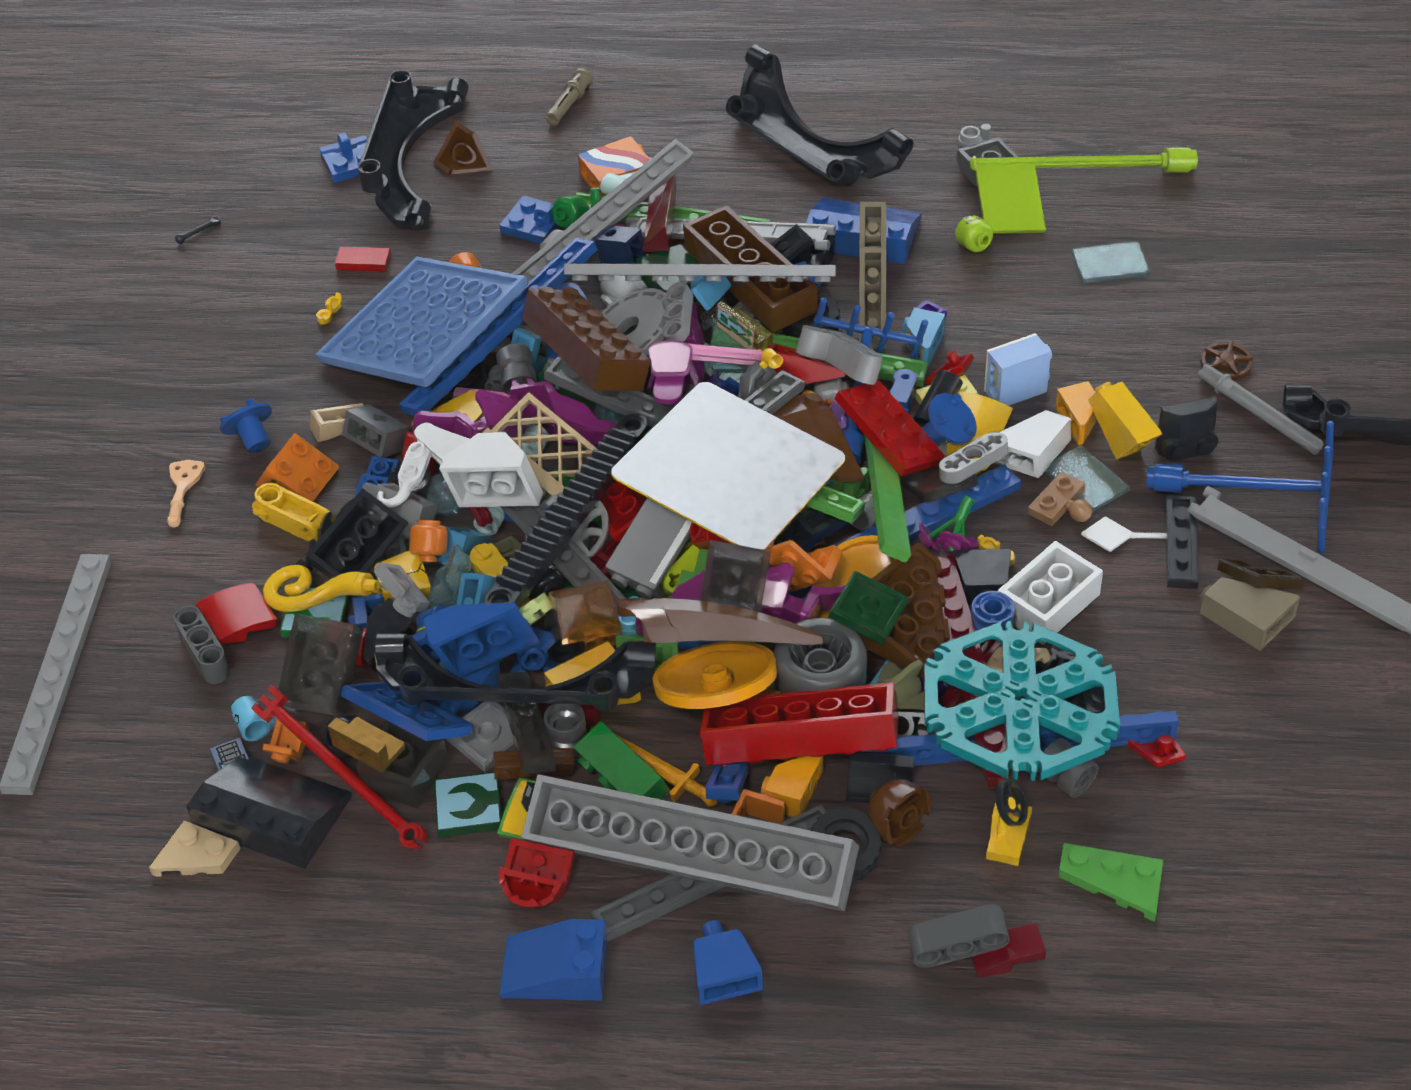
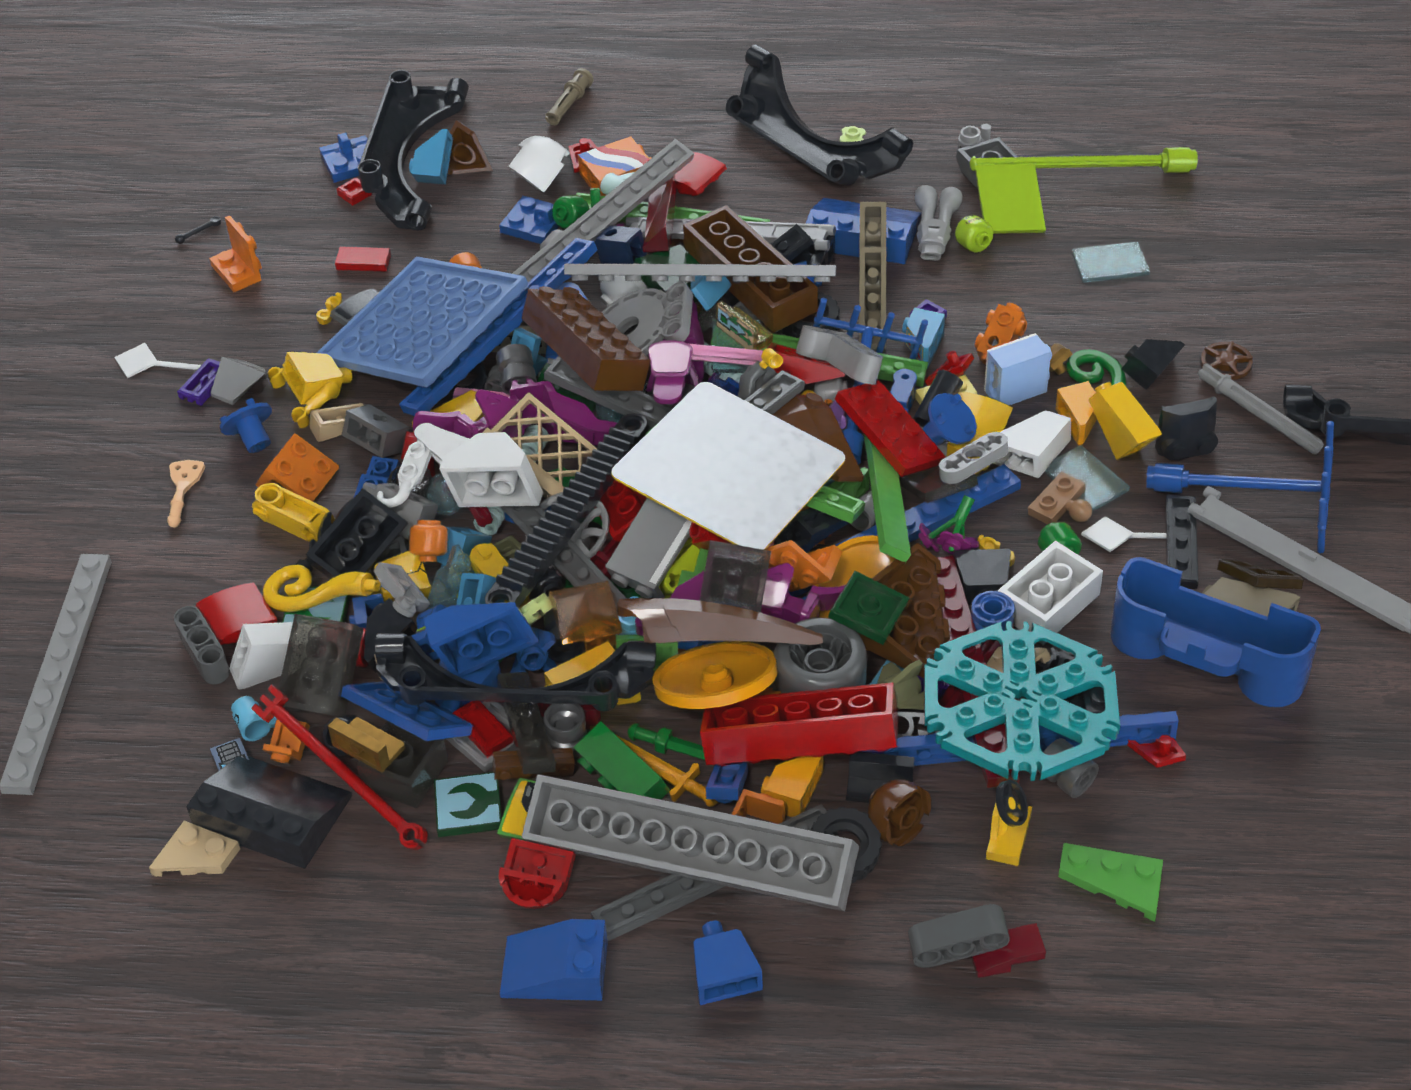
(141, 358): none -> white piece
(203, 390): none -> dark purple tile
(235, 379): none -> light grey slope
(238, 265): none -> orange bracket
(260, 653): none -> white slope
(312, 379): none -> yellow torso
(350, 307): none -> slope
(352, 192): none -> red tile
(432, 159): none -> dark azure slope
(487, 731): none -> red tile
(539, 161): none -> white brick
(578, 148): none -> piece
(664, 740): none -> green sword
(698, 174): none -> slope
(852, 134): none -> yellowish green plate
(935, 233): none -> light grey piece
(1003, 324): none -> orange brick
(1059, 355): none -> pearl gold piece
(1062, 534): none -> green head
(1100, 360): none -> green plant
(1150, 360): none -> black slope
(1162, 618): none -> blue piece

